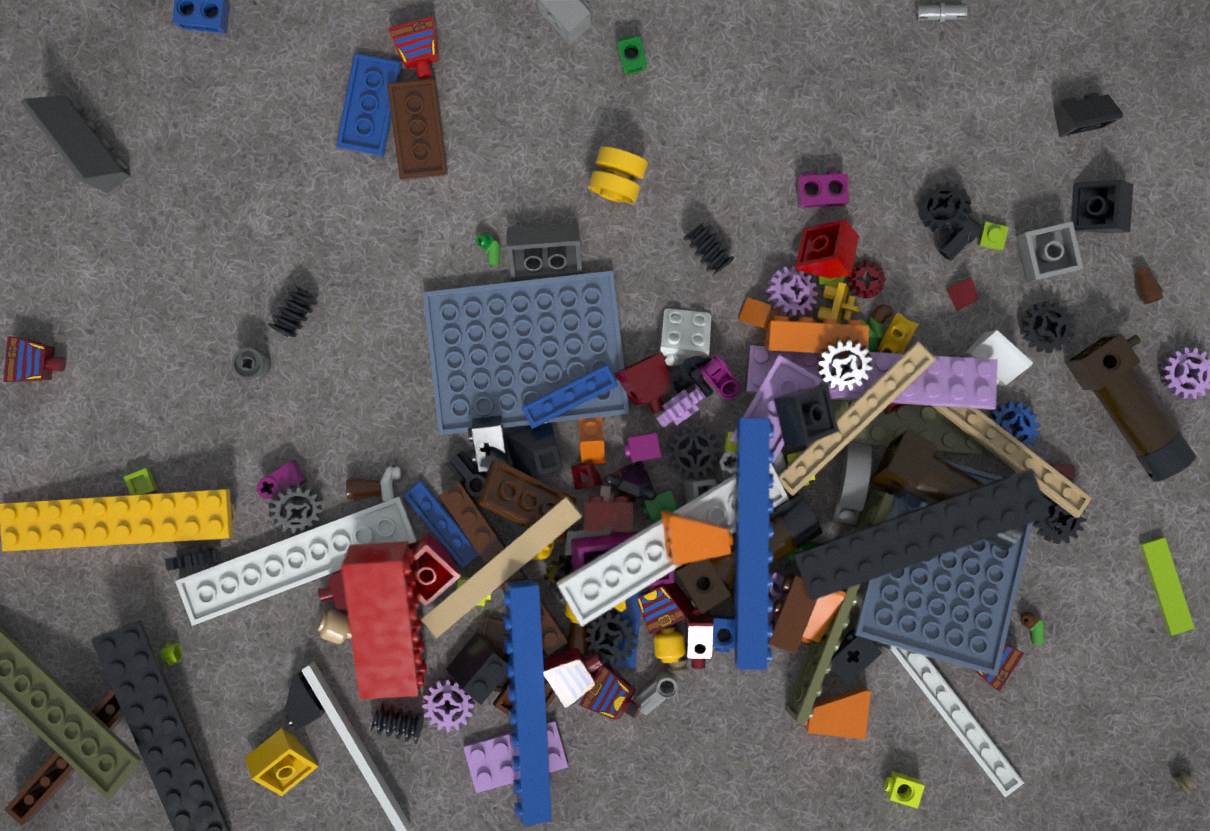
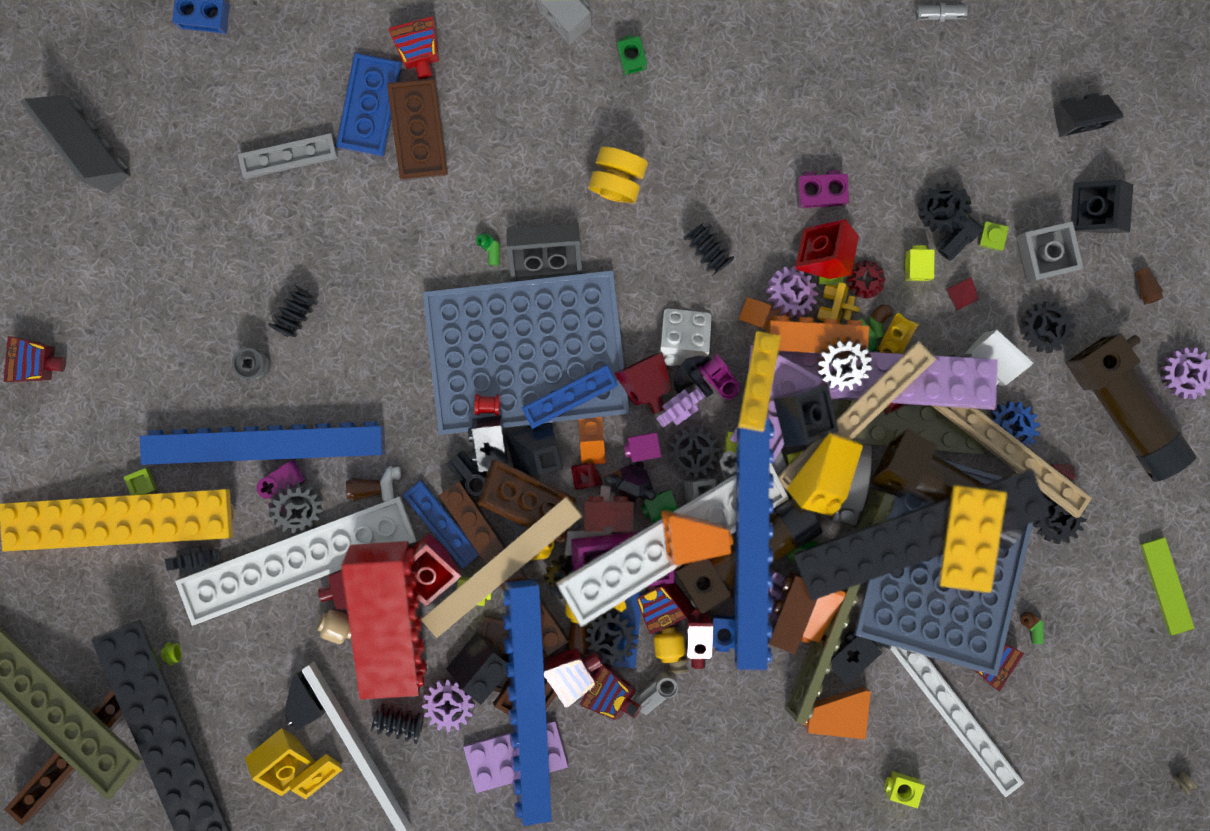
(262, 445): none -> blue brick
(287, 156): none -> light grey plate
(315, 776): none -> yellow plate
(487, 404): none -> red bush
(759, 381): none -> yellow plate
(827, 475): none -> yellow slope
(919, 264): none -> neon yellow brick
(972, 538): none -> yellow plate

